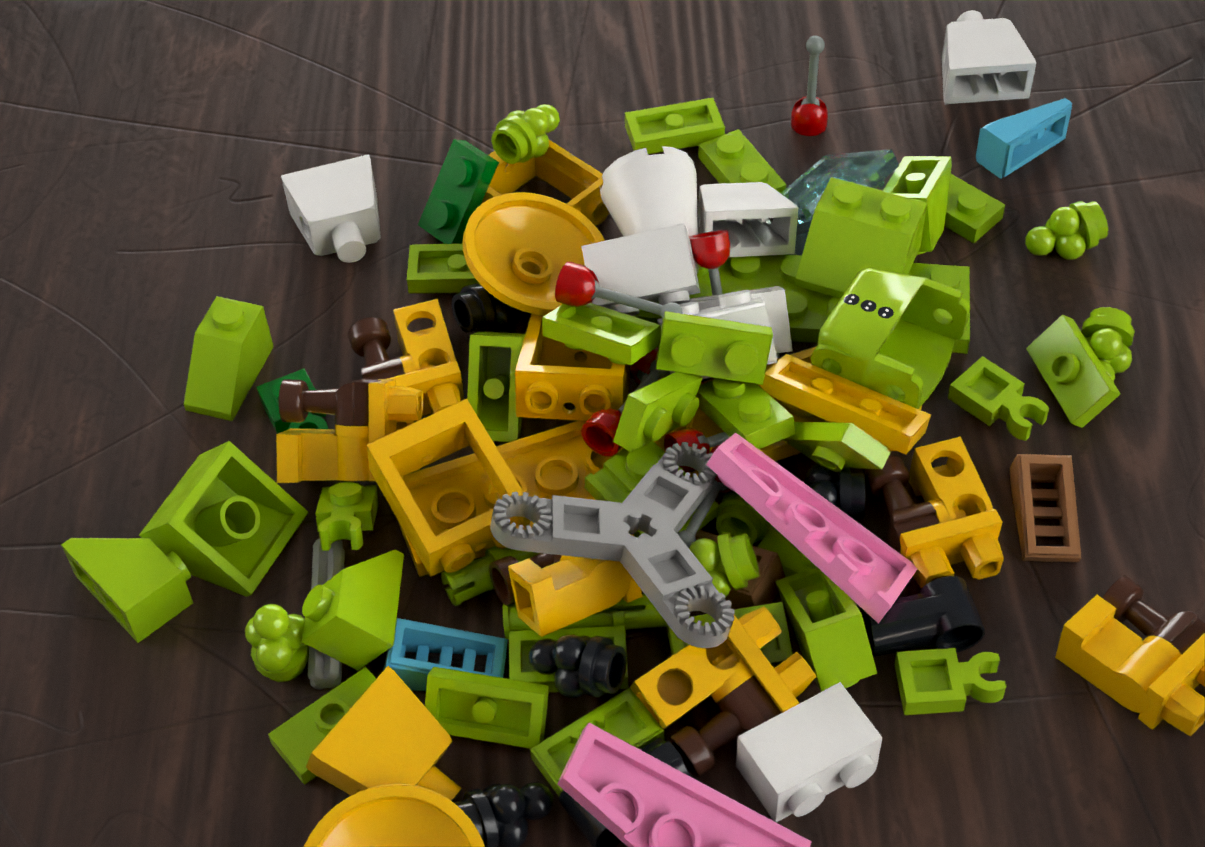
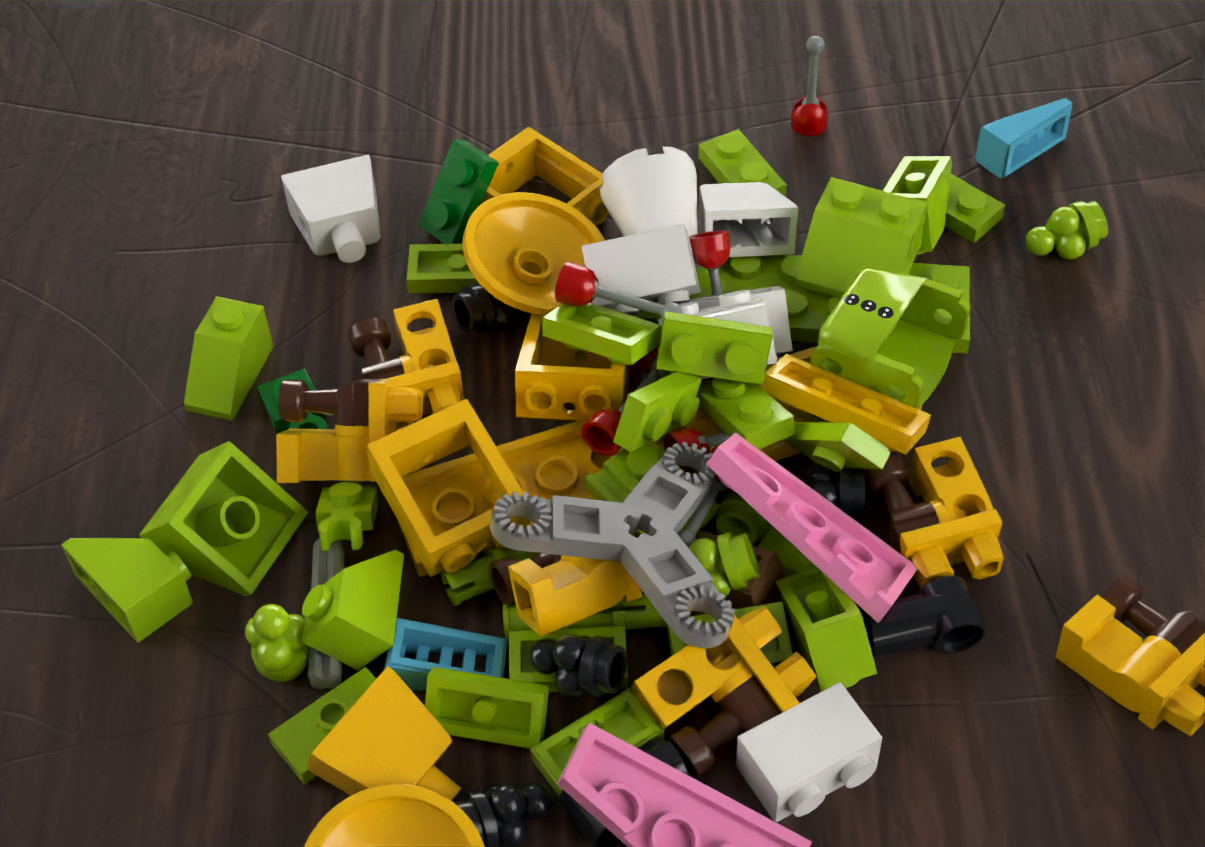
(492, 382): lime slope -> none
(524, 133): lime piece -> none
(674, 125): lime plate -> none
(862, 168): clear light blue plate -> none
(939, 683): lime plate -> none
(985, 61): white torso -> none
(994, 394): lime plate -> none
(1045, 469): medium nougat slope -> none
(1072, 371): lime plate -> none
(1109, 336): lime piece -> none

